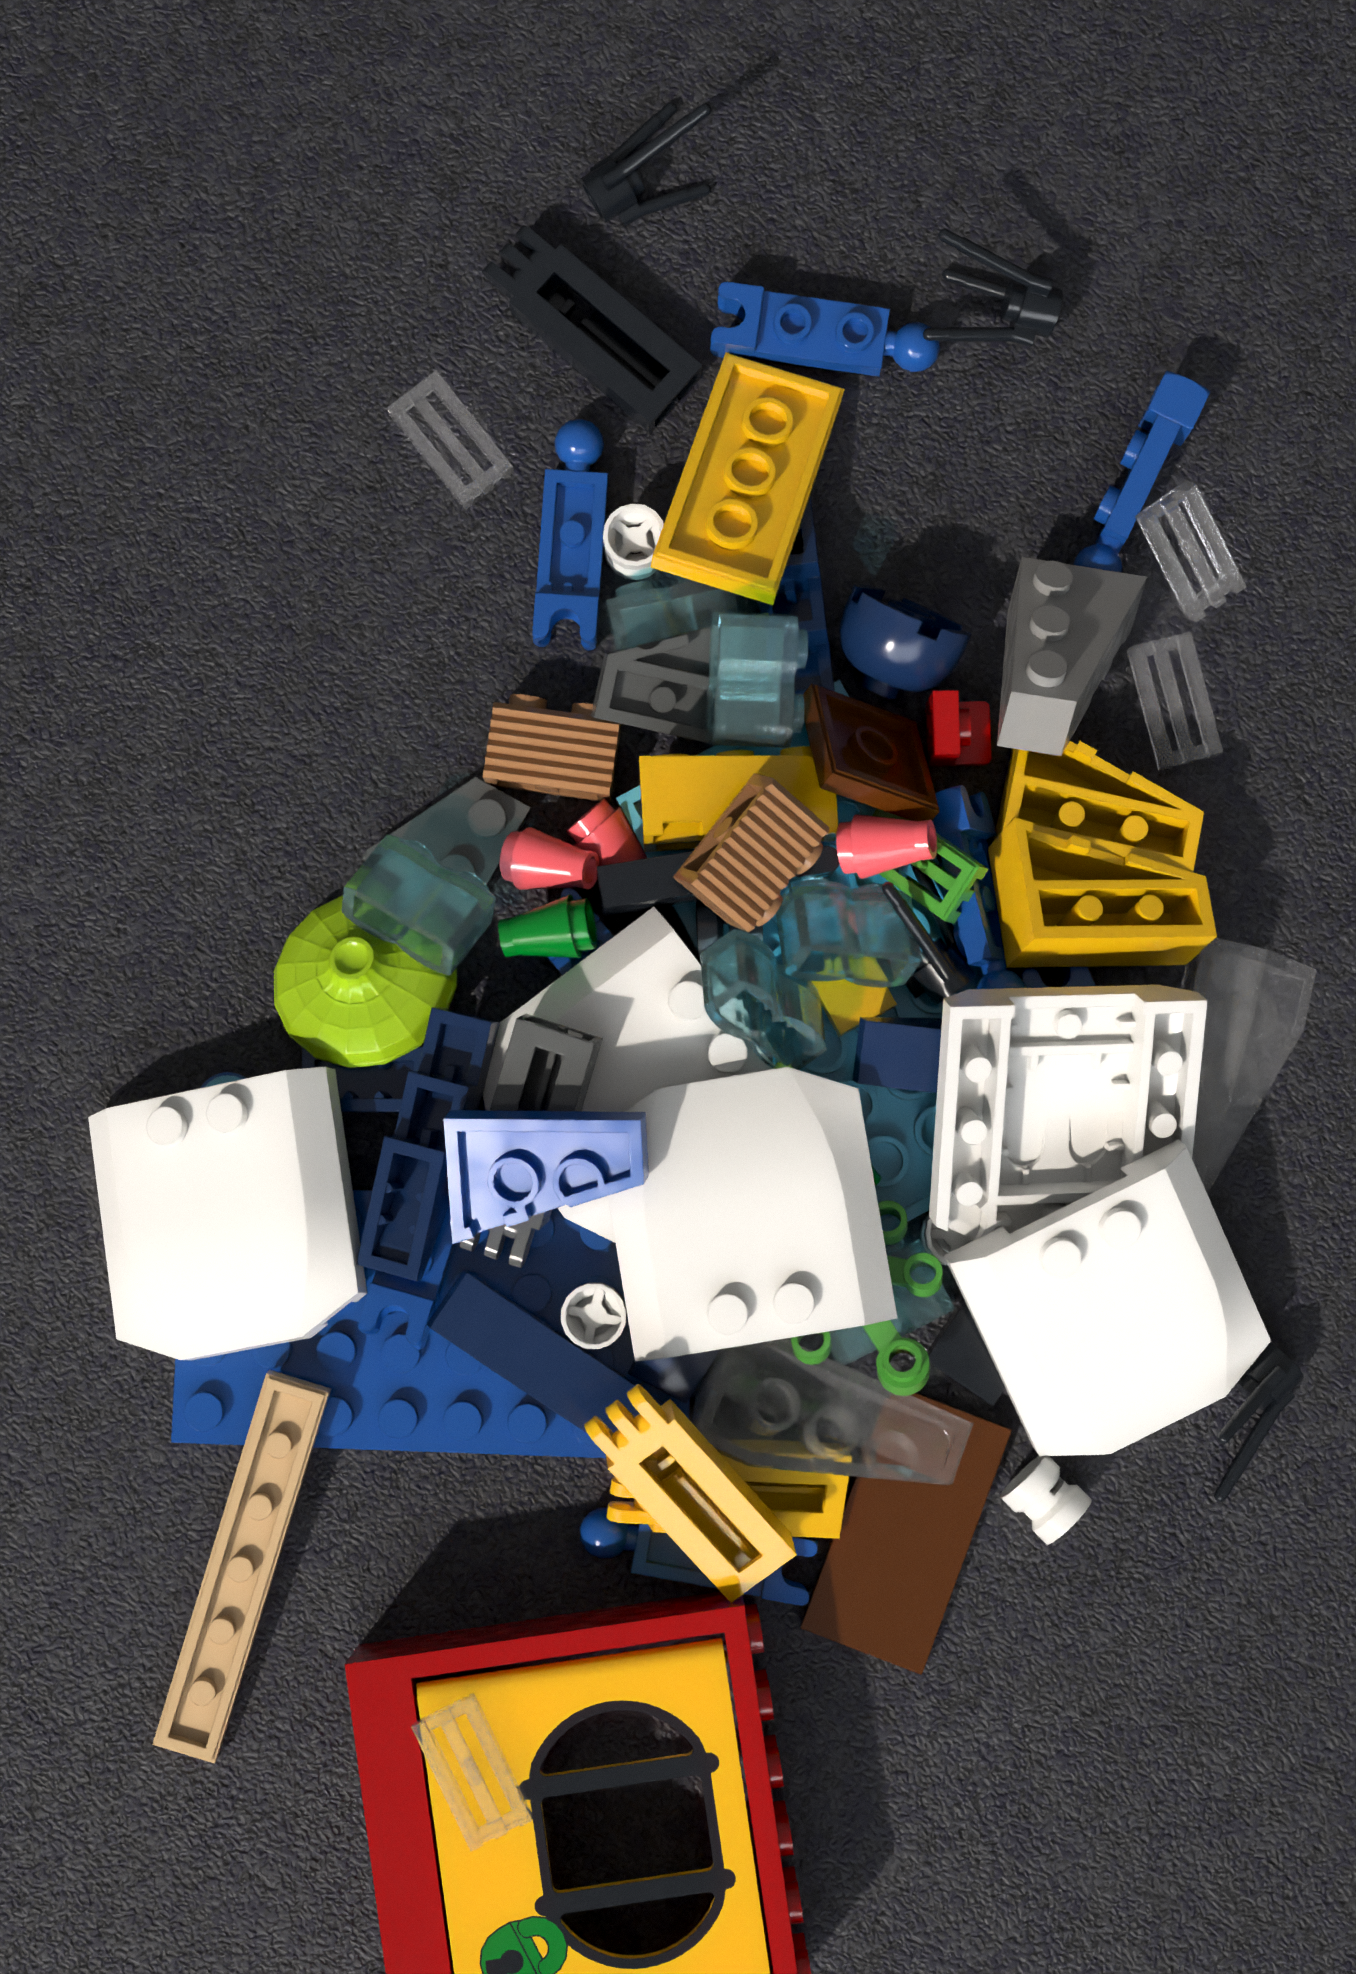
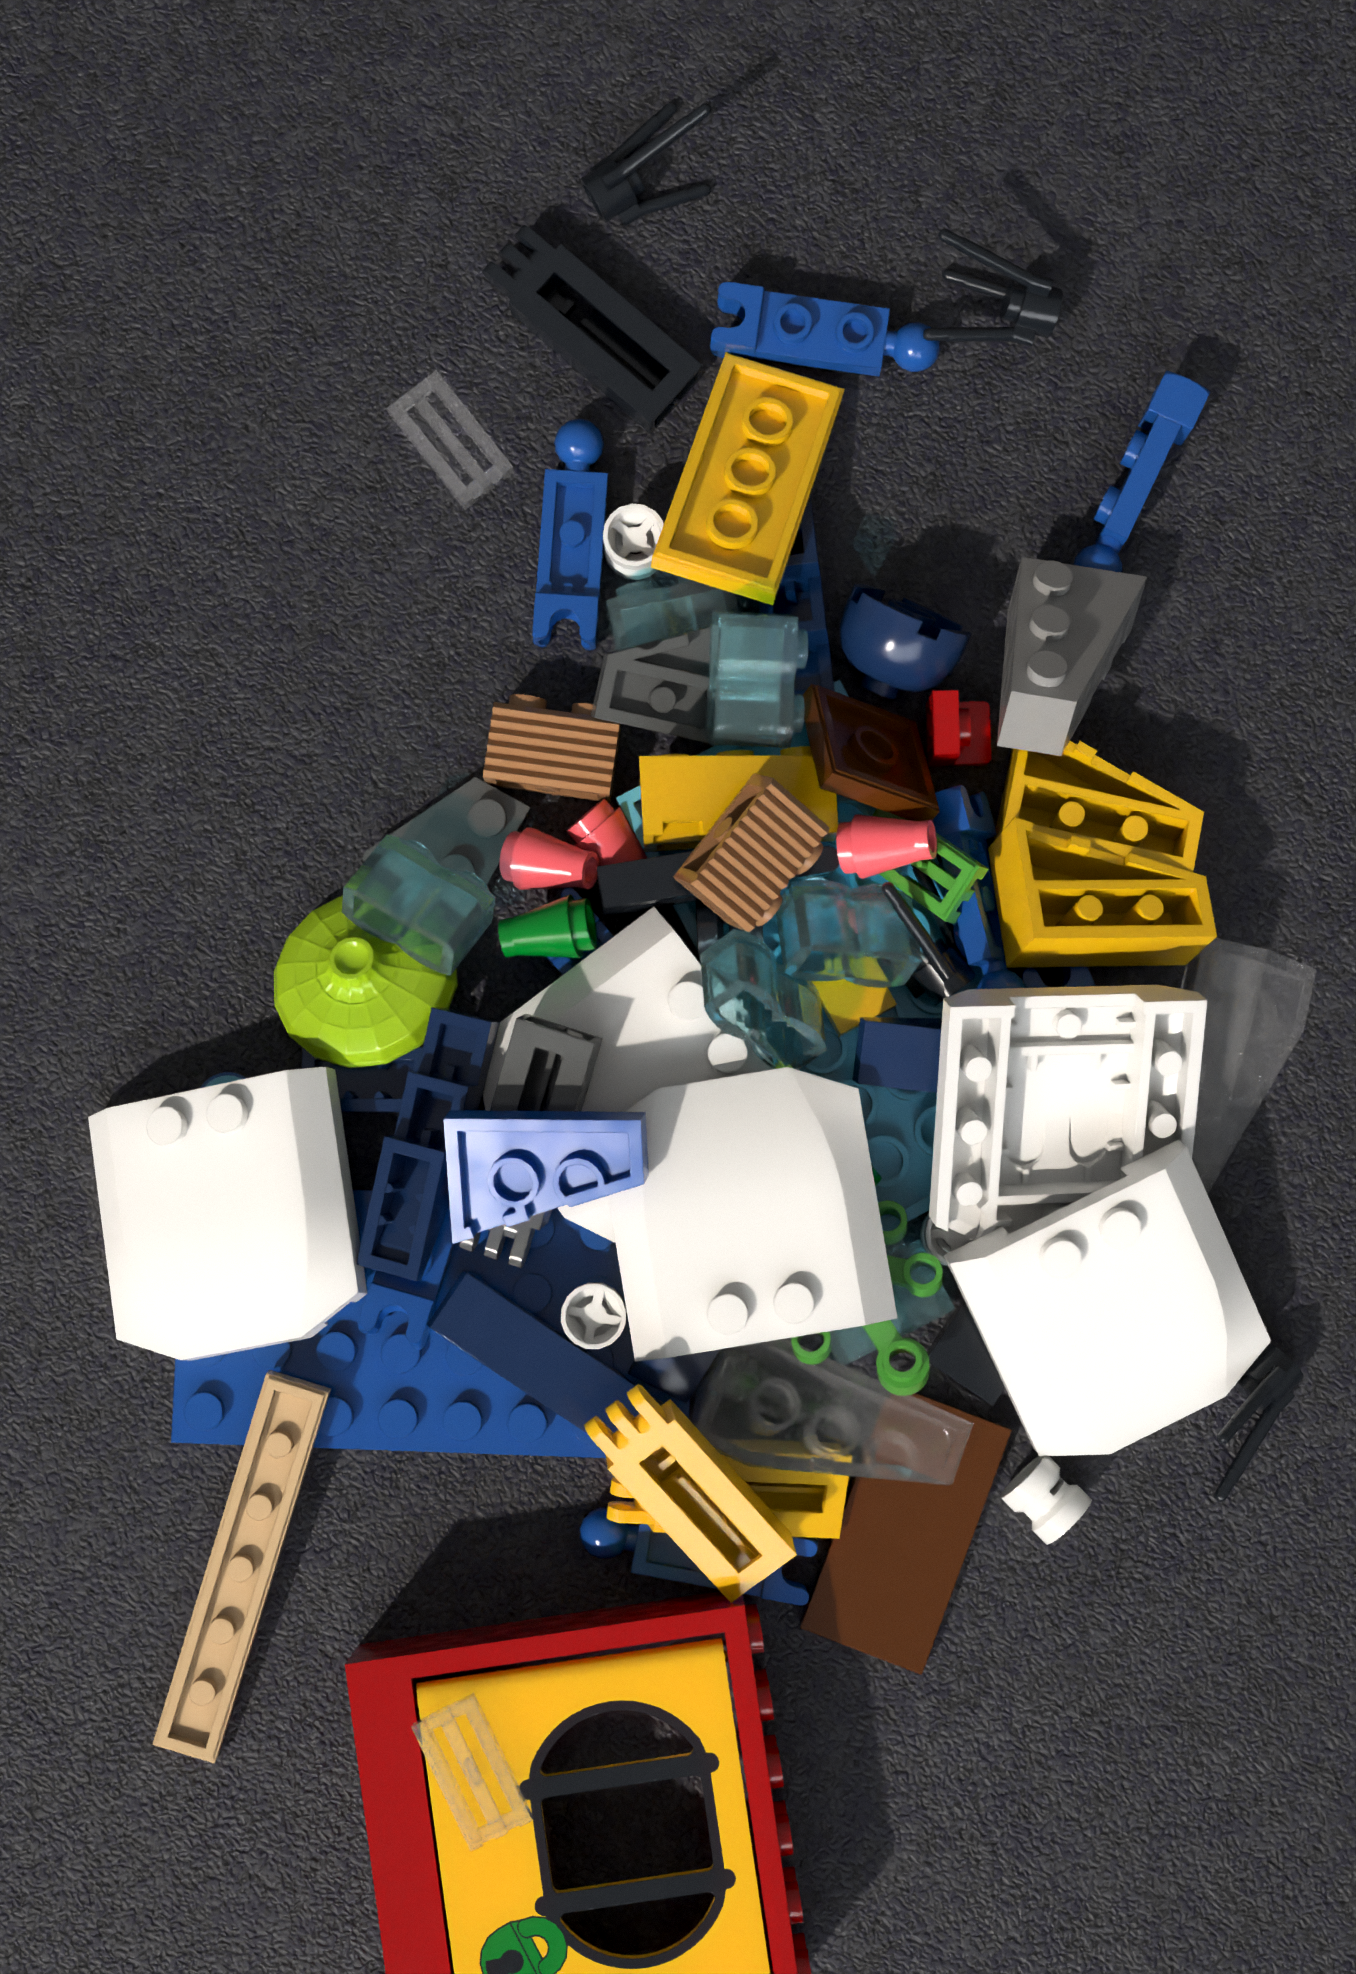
(1150, 705): clear tile -> none
(1228, 573): clear tile -> none

